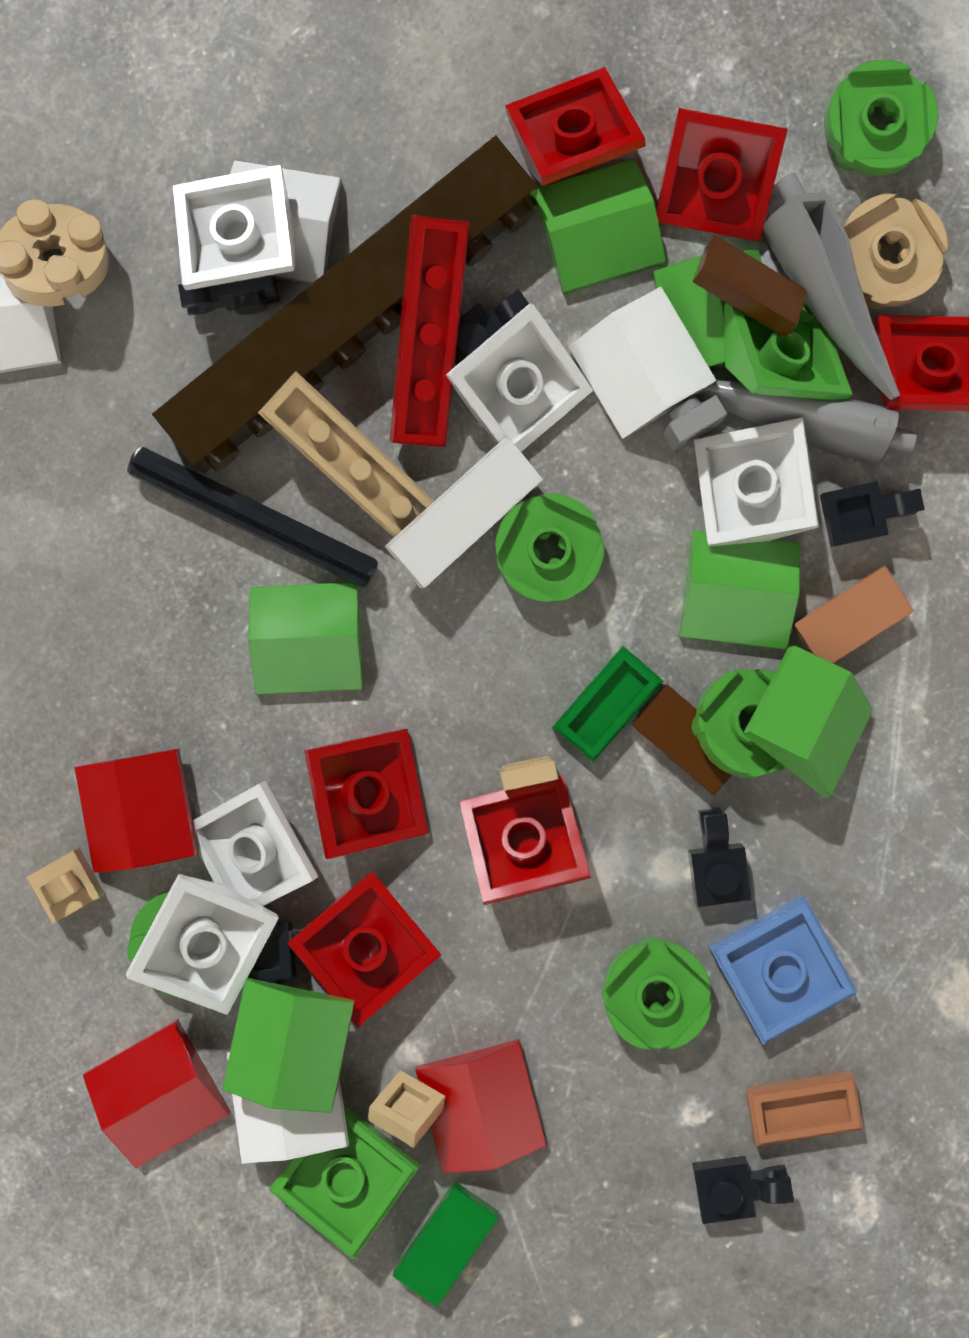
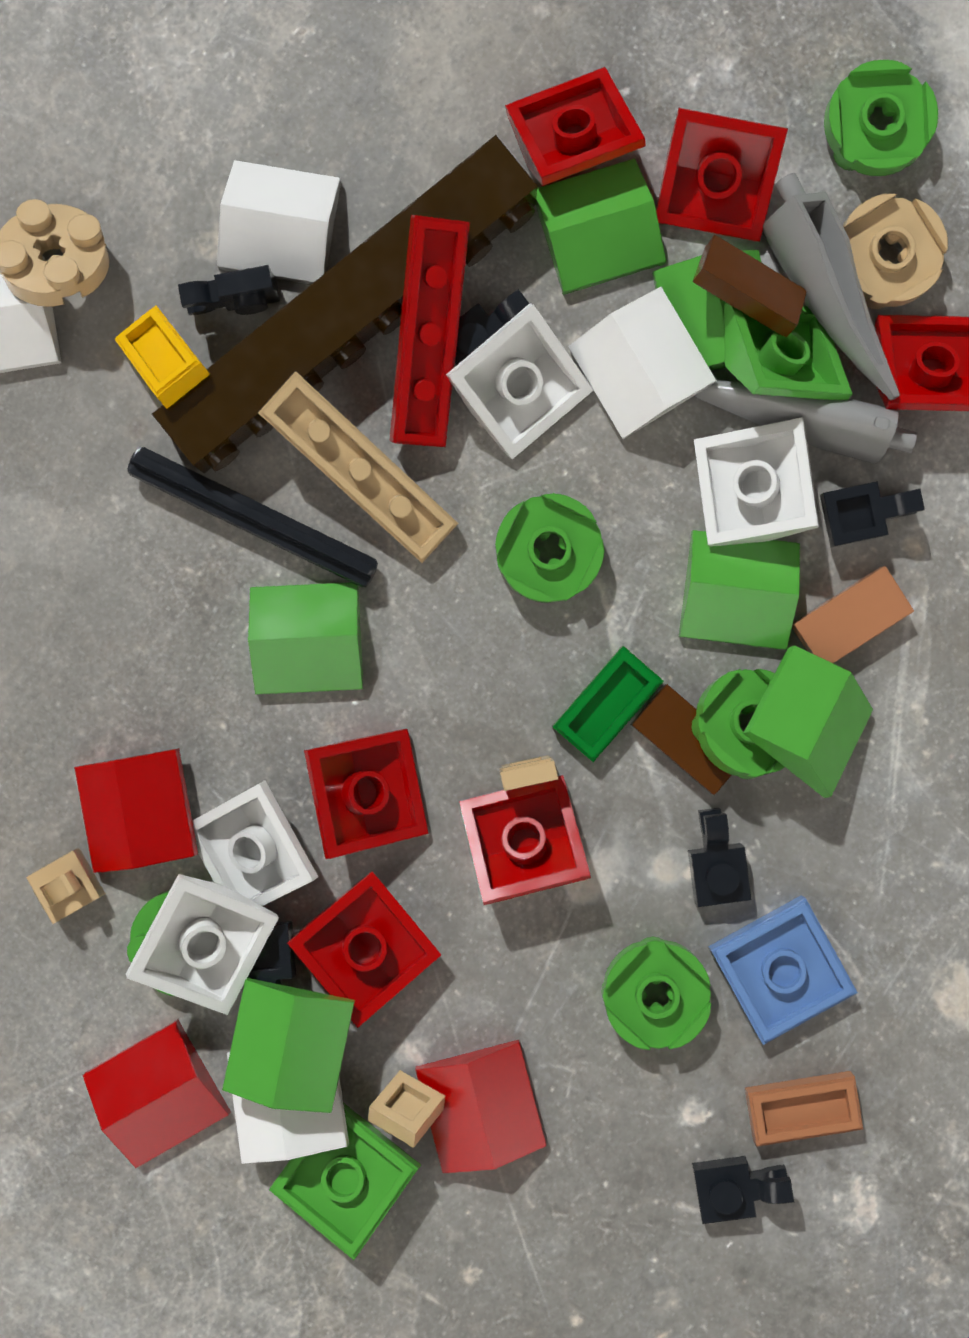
(161, 357): none -> yellow tile
(234, 228): white slope -> none
(445, 1243): green tile -> none
(464, 513): white tile -> none
(693, 421): light grey plate -> none

